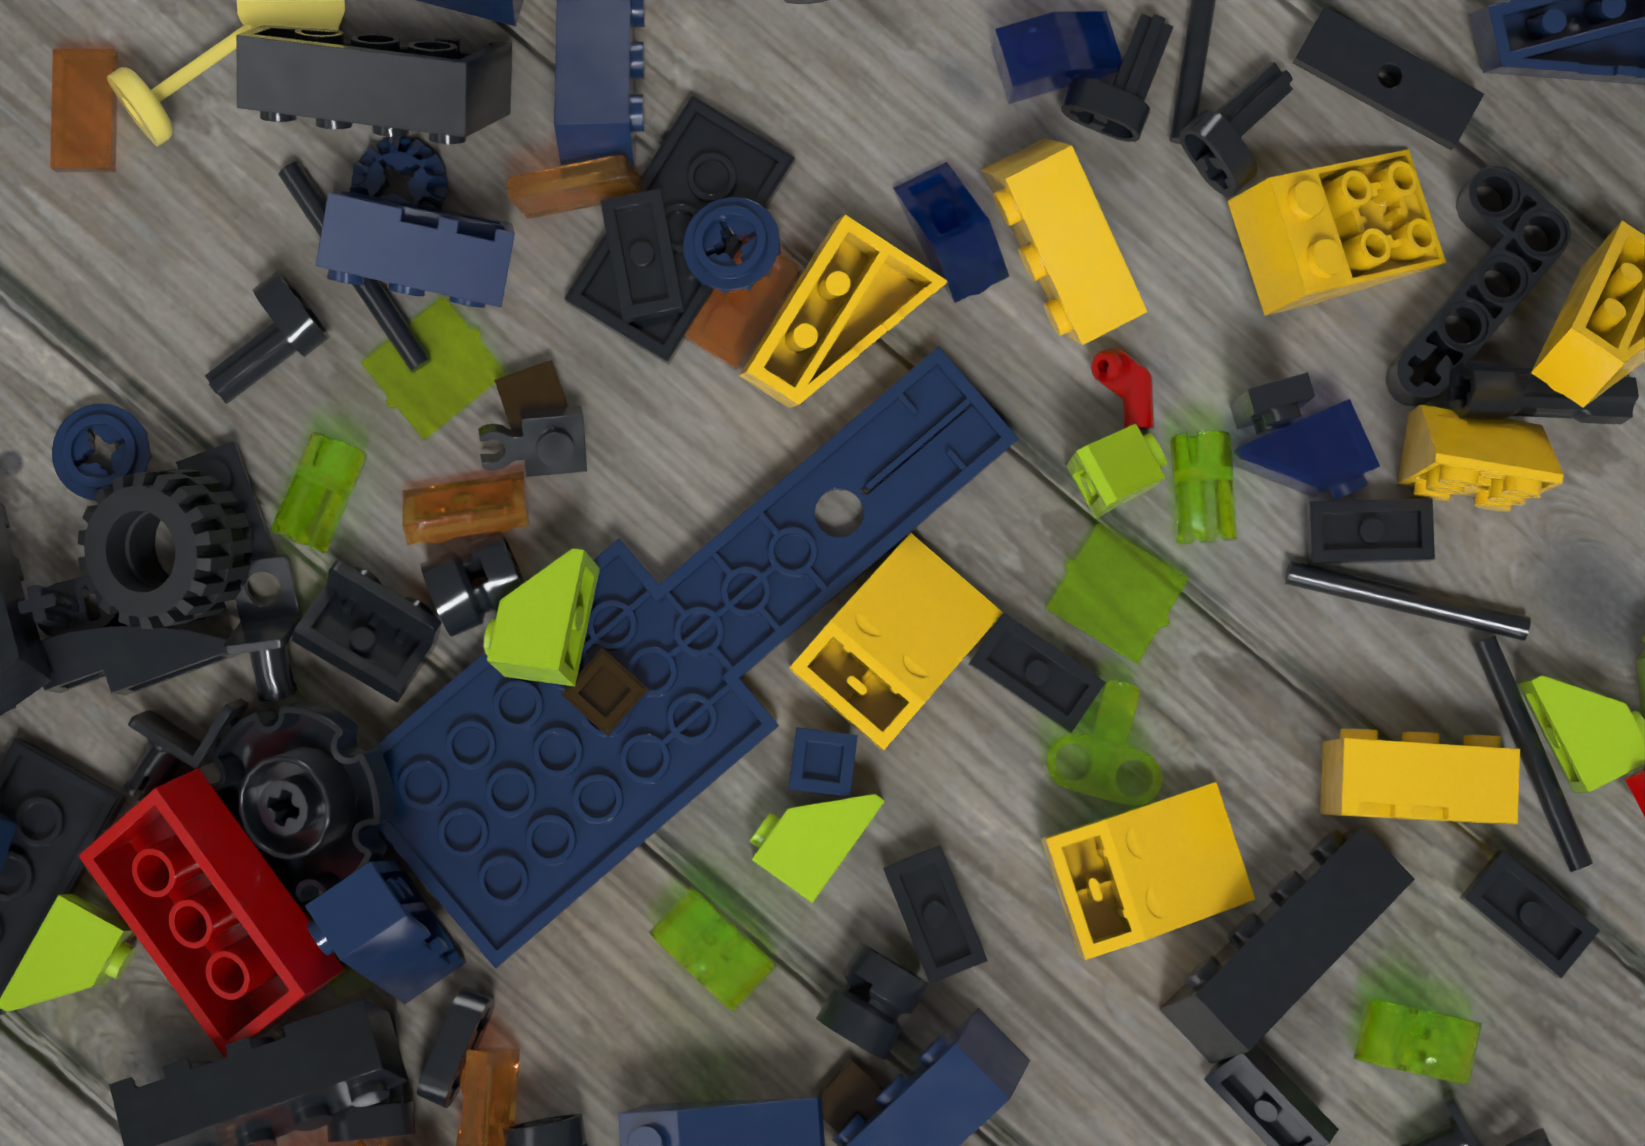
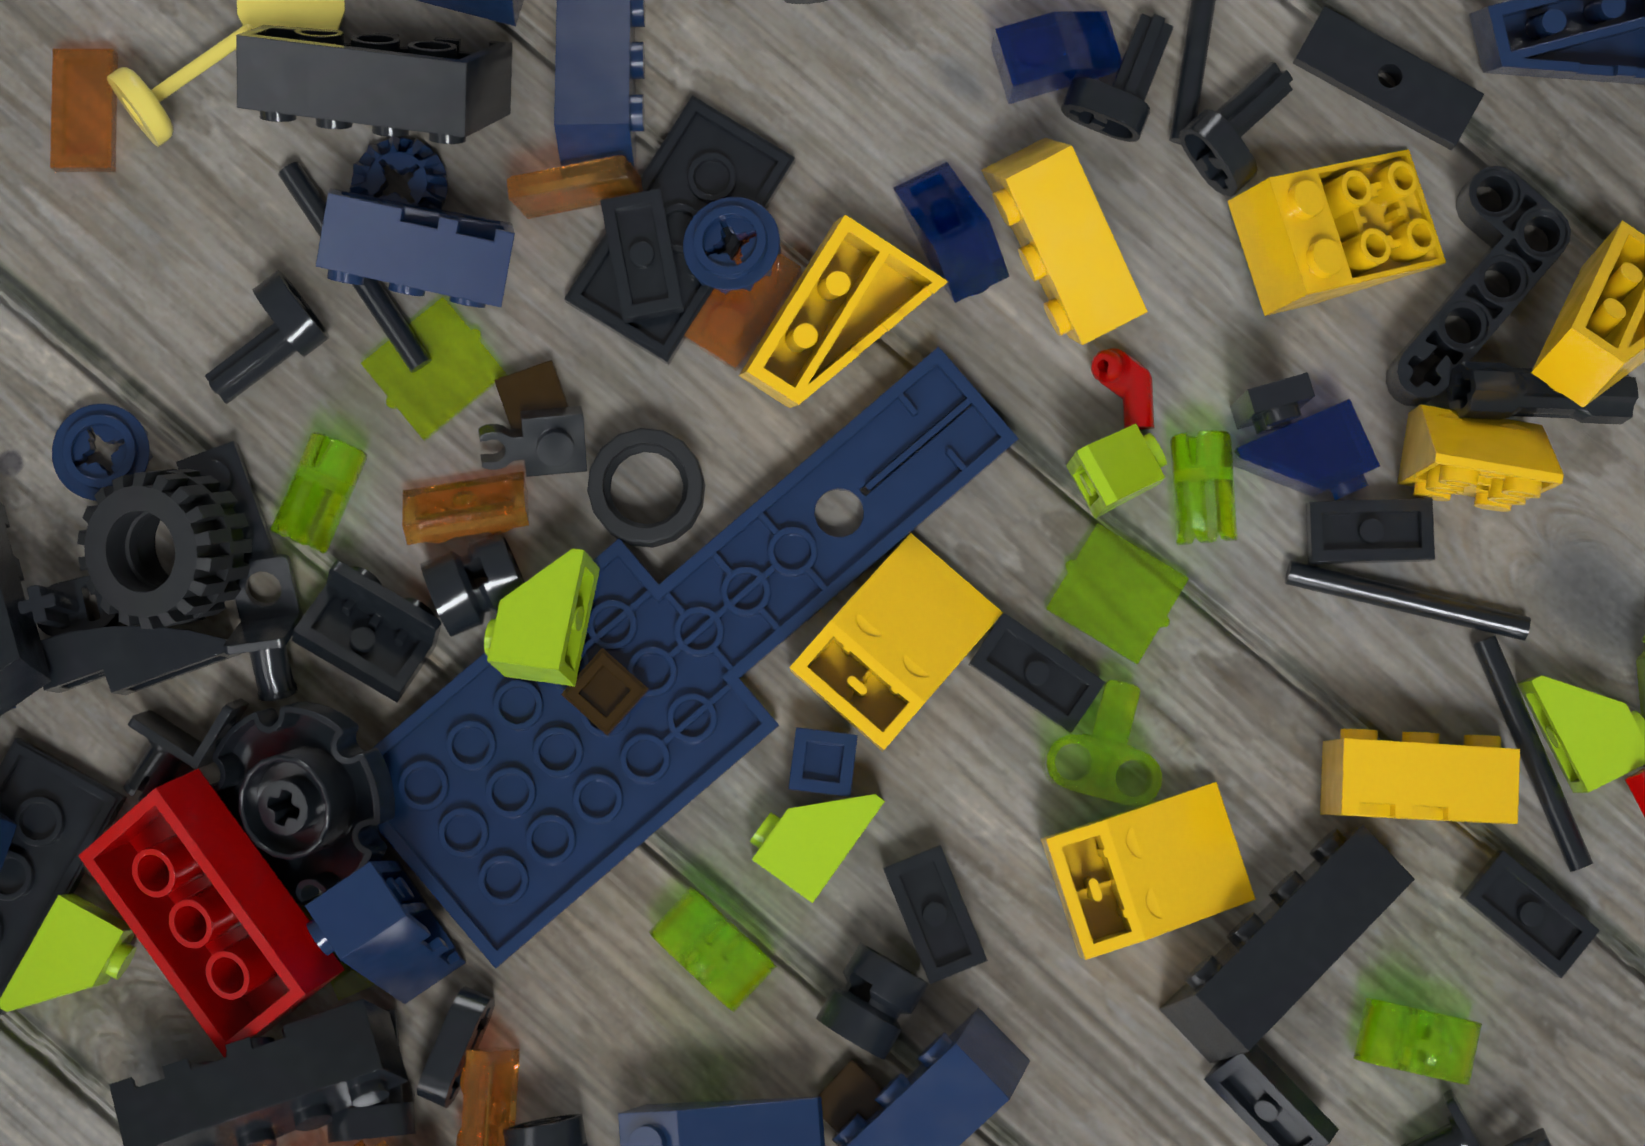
(619, 450): none -> black tyre

